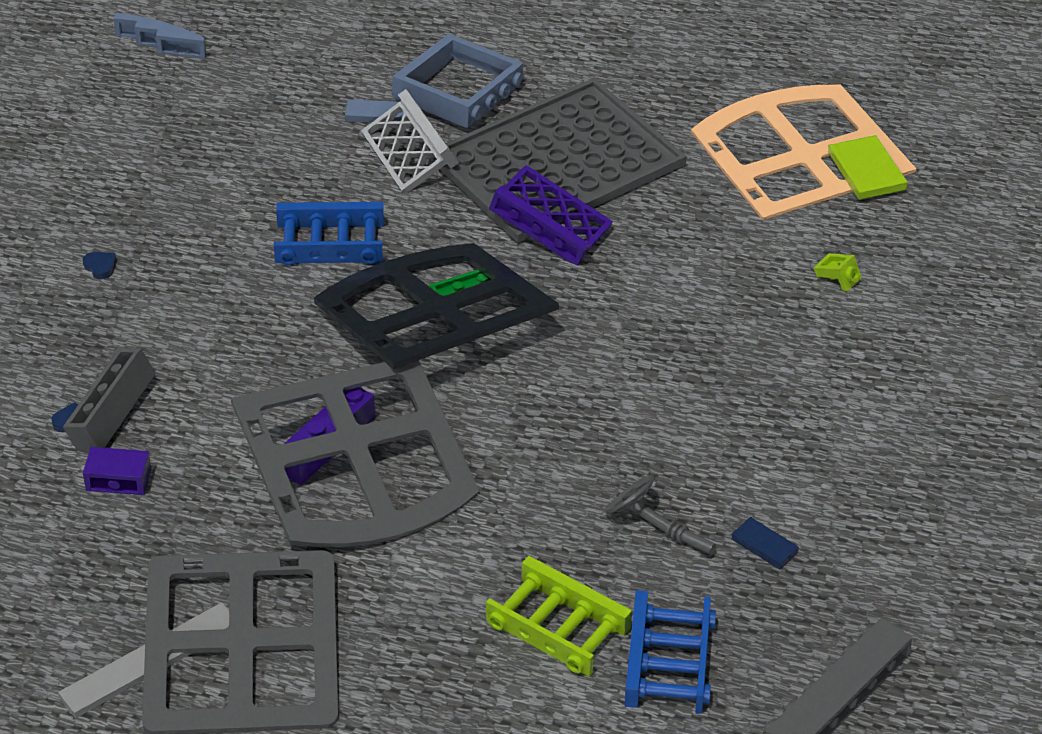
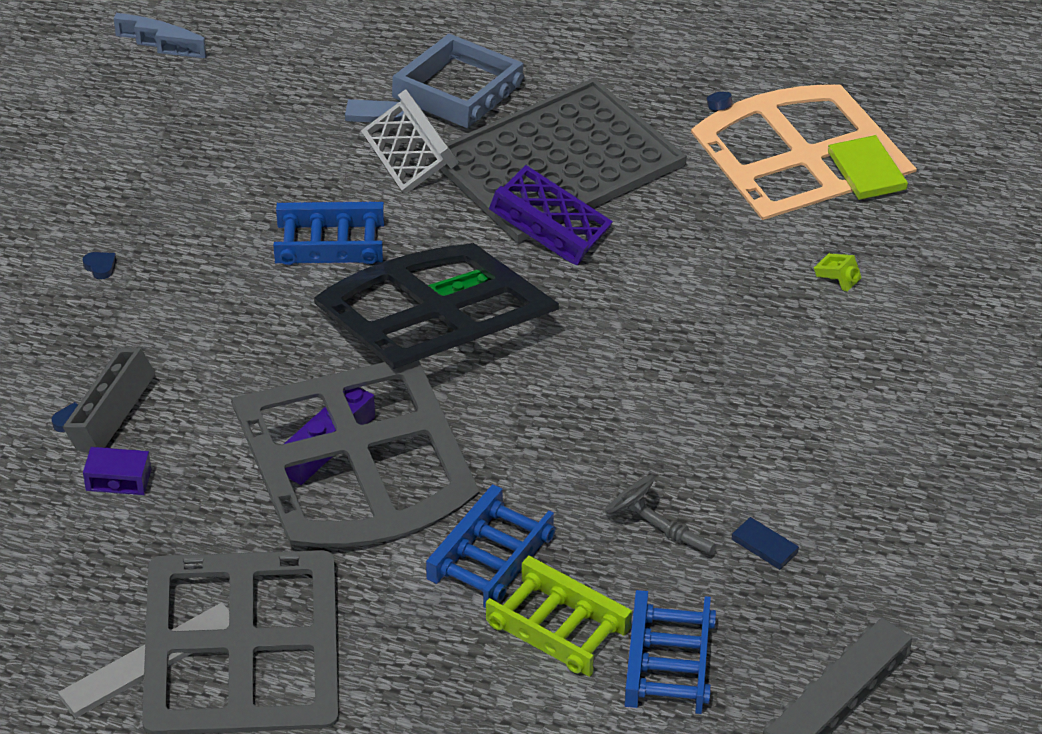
(476, 525): none -> blue fence
(719, 101): none -> dark blue tile

